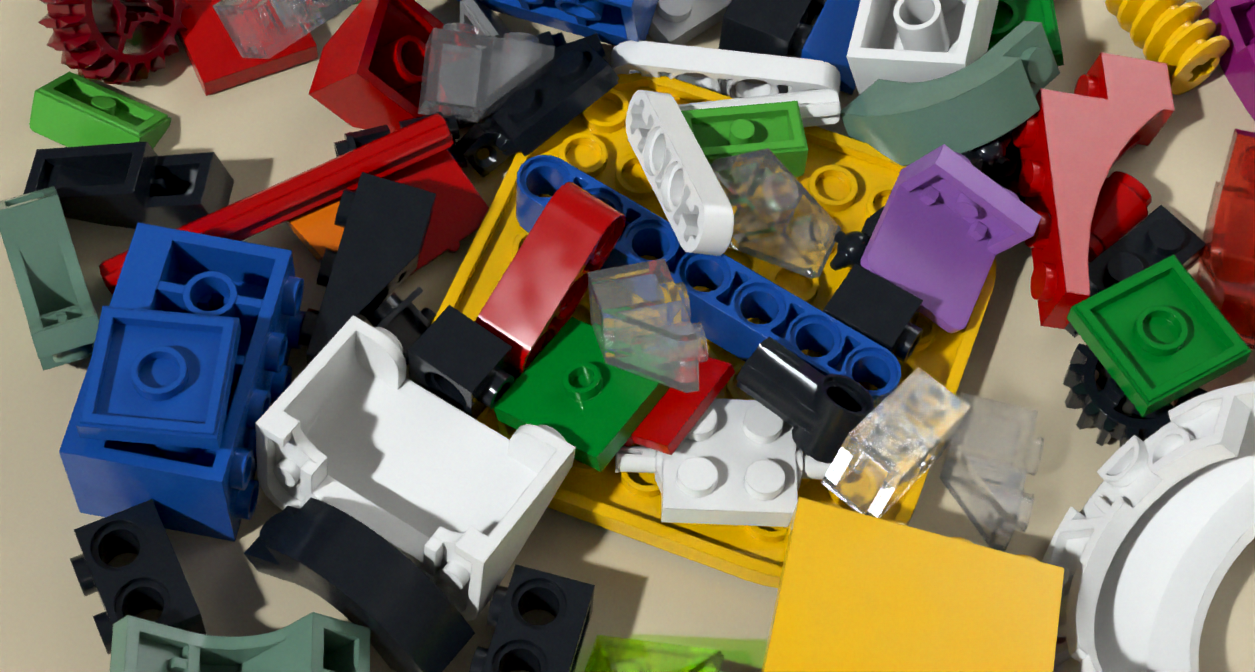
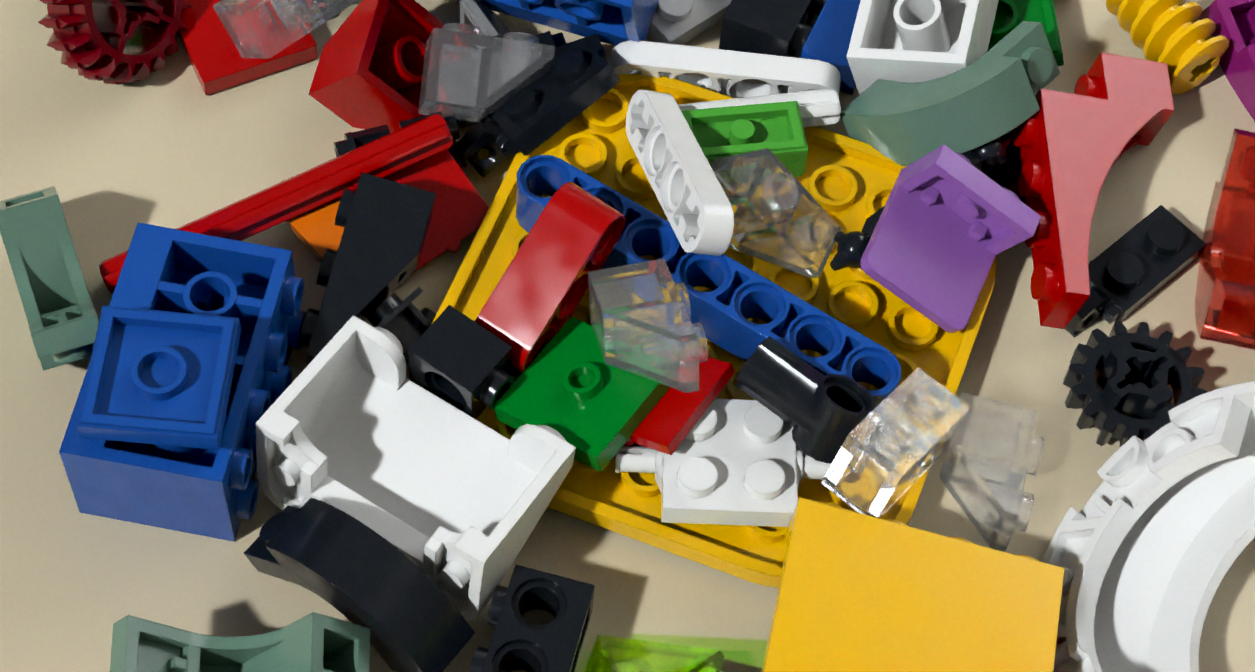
(88, 114): bright green slope -> none
(131, 184): black slope -> none
(146, 583): black brick -> none
(878, 311): black brick -> none
(1118, 210): red cone -> none
(1158, 335): green plate -> none

